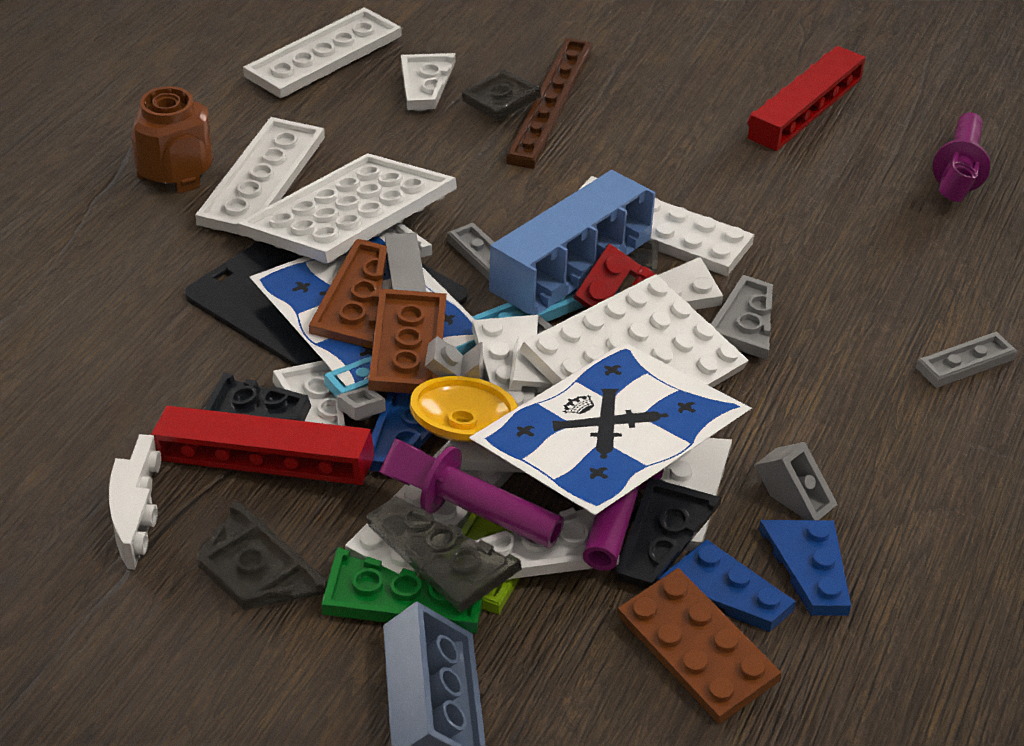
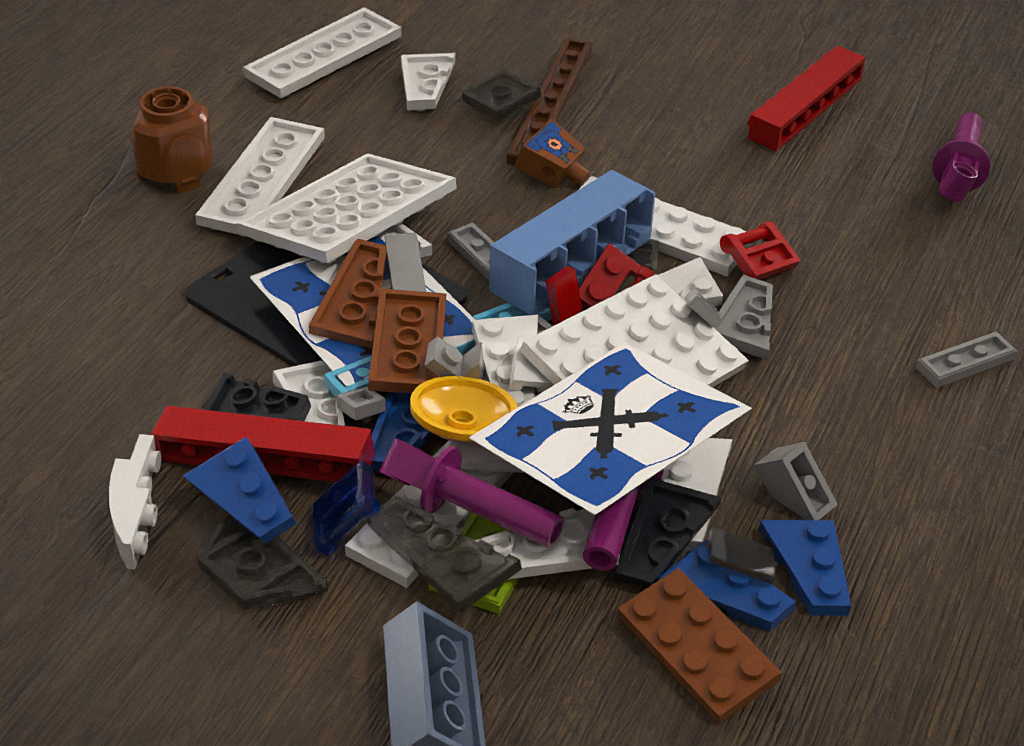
(244, 490): none -> blue wing
(344, 507): none -> clear blue plate
(378, 594): green wing -> none
(553, 156): none -> dark orange torso
(563, 295): none -> red tile
(702, 307): none -> light grey tile
(741, 555): none -> clear smoke piece
(763, 259): none -> red plate

